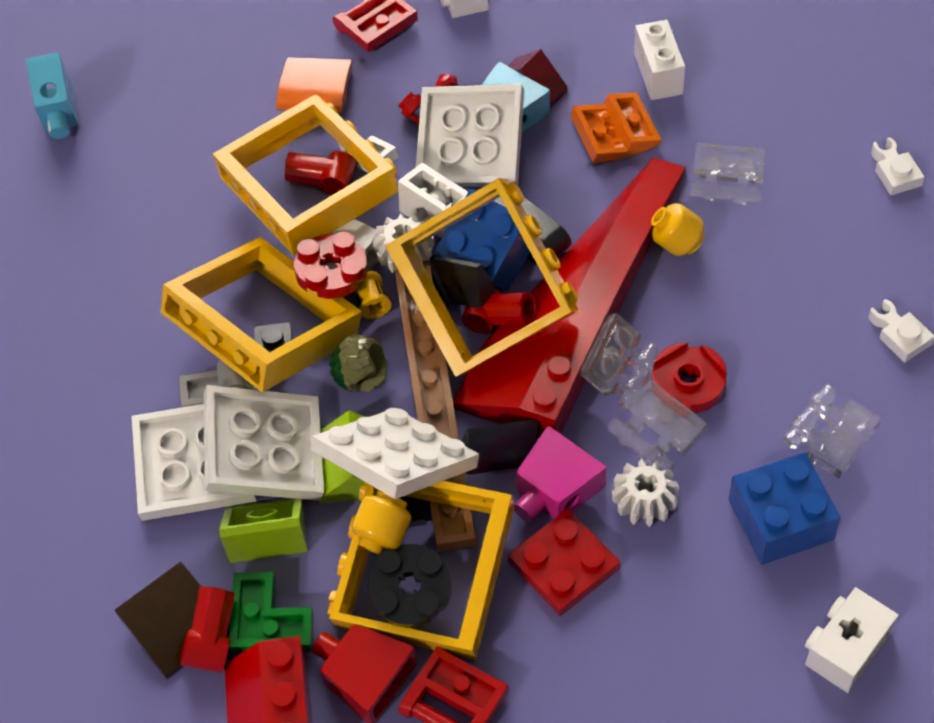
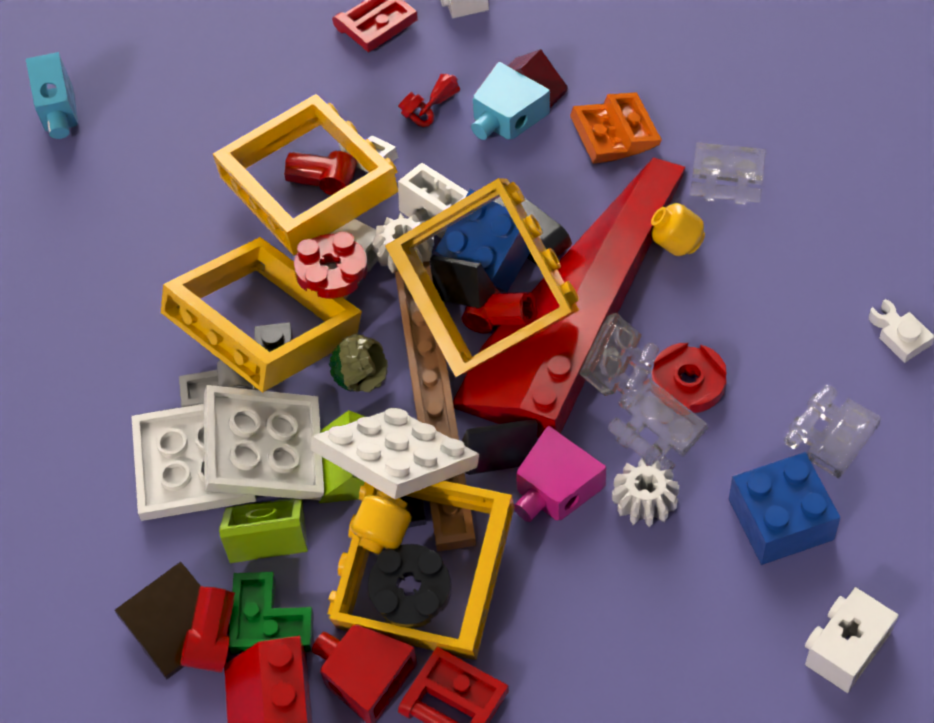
(312, 76): slope -> none
(371, 296): yellow bush -> none
(471, 132): white plate -> none
(564, 562): red plate -> none
(659, 59): white brick -> none
(896, 171): white plate -> none

